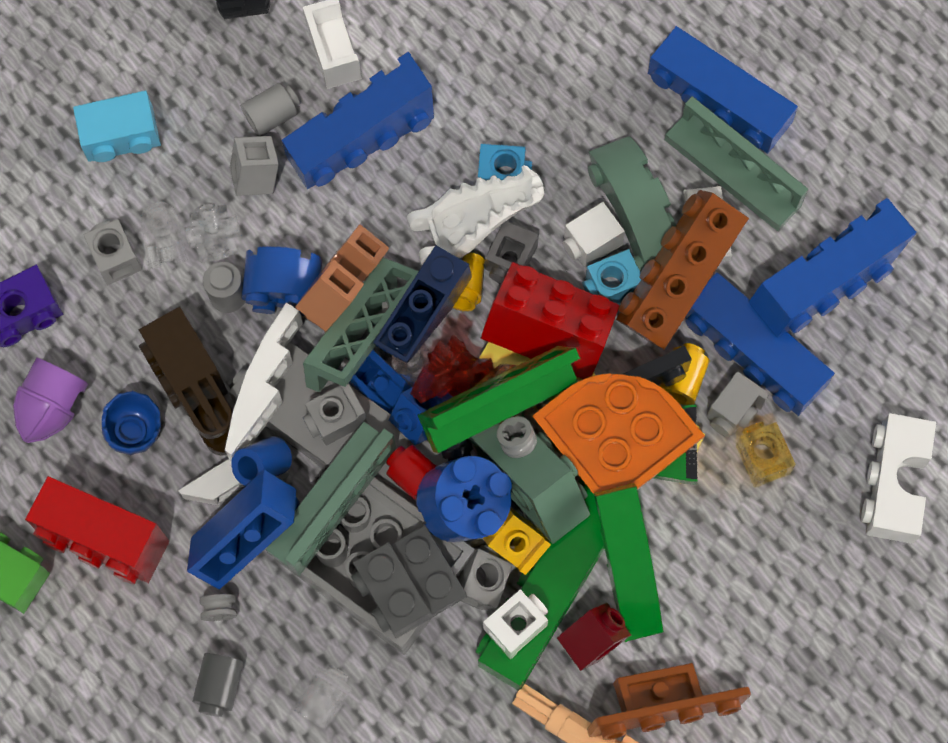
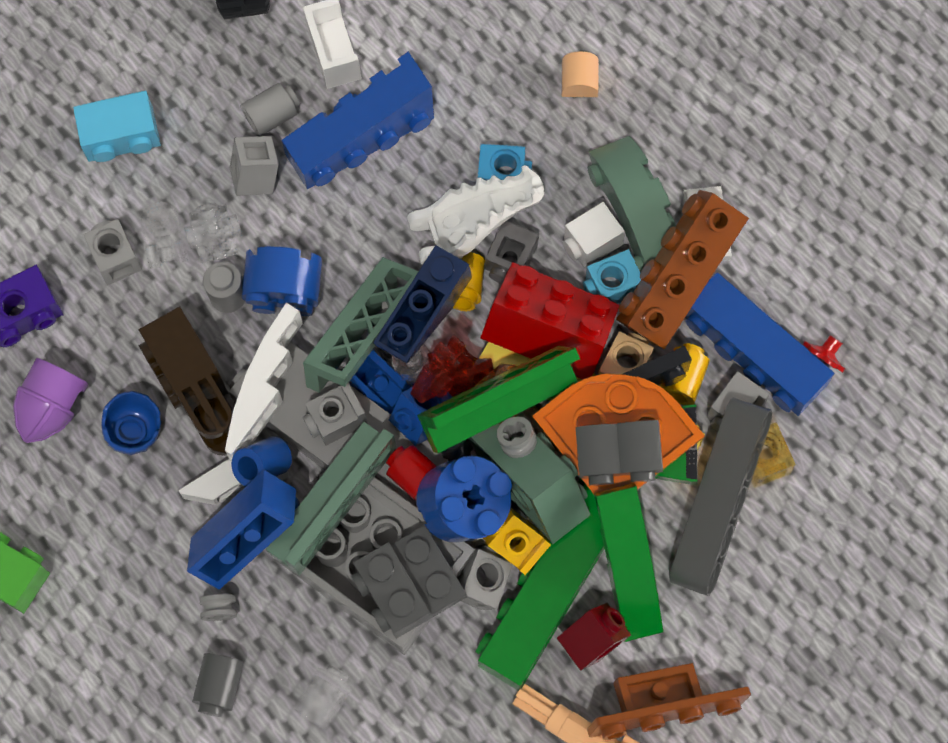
(97, 531): red brick -> none
(342, 278): nougat arch -> none
(520, 606): white brick -> none
(580, 75): none -> light nougat brick
(619, 451): none -> dark grey brick
(626, 345): none -> tan brick
(720, 496): none -> dark grey beam
(723, 88): blue brick -> none
(737, 165): sand green fence -> none
(827, 351): none -> red plant
(833, 270): blue wedge -> none
(891, 510): white arch -> none

